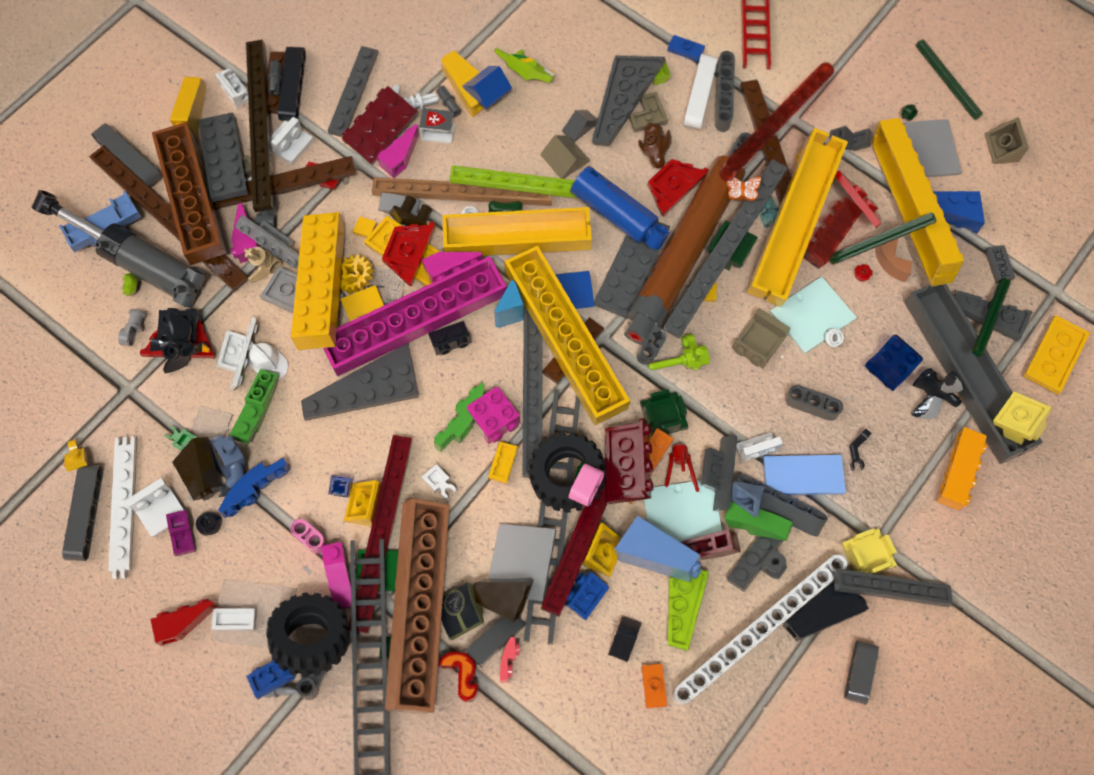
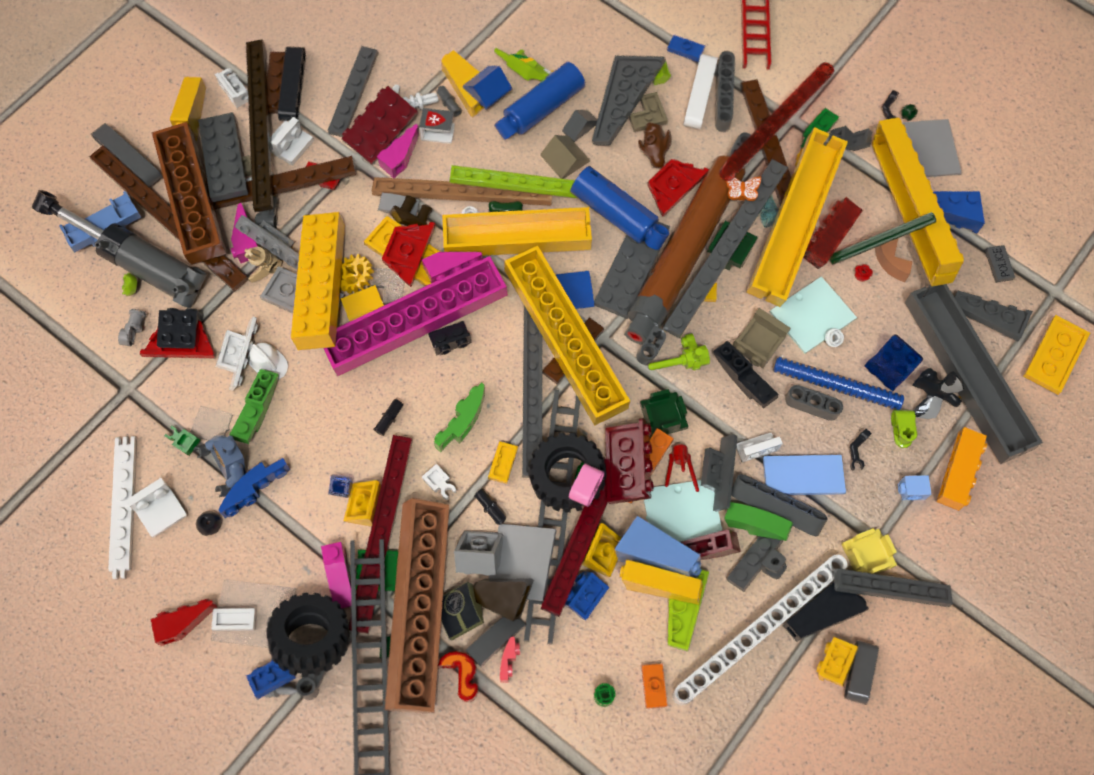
(76, 457): yellow plate -> none
(82, 513): dark grey beam -> none
(179, 346): black animal -> none
(180, 533): magenta slope -> none
(197, 468): dark brown slope -> none
(274, 77): dark grey axle -> none
(308, 535): bright pink beam -> none
(364, 227): yellow tile -> none
(376, 384): dark grey wing -> none
(388, 417): none -> black axle
(478, 553): none -> light grey slope
(490, 506): none -> black axle
(494, 415): dark pink bracket -> none
(510, 307): dark azure slope -> none
(541, 100): none -> blue piece
(601, 695): none -> green wheel
(625, 639): black slope -> none
(660, 582): none -> yellow slope
(744, 376): none -> black slope
(748, 497): sand blue slope -> none
(823, 122): none -> green hinge
(837, 661): none -> yellow bracket
(840, 384): none -> blue piece
(859, 196): wing -> none
(885, 107): none -> black arm
(904, 427): none -> lime piece
(914, 487): none -> light blue brick
(949, 79): dark green axle -> none
(991, 317): dark green axle -> none
(1007, 142): dark tan slope -> none
(1022, 418): light yellow panel -> none

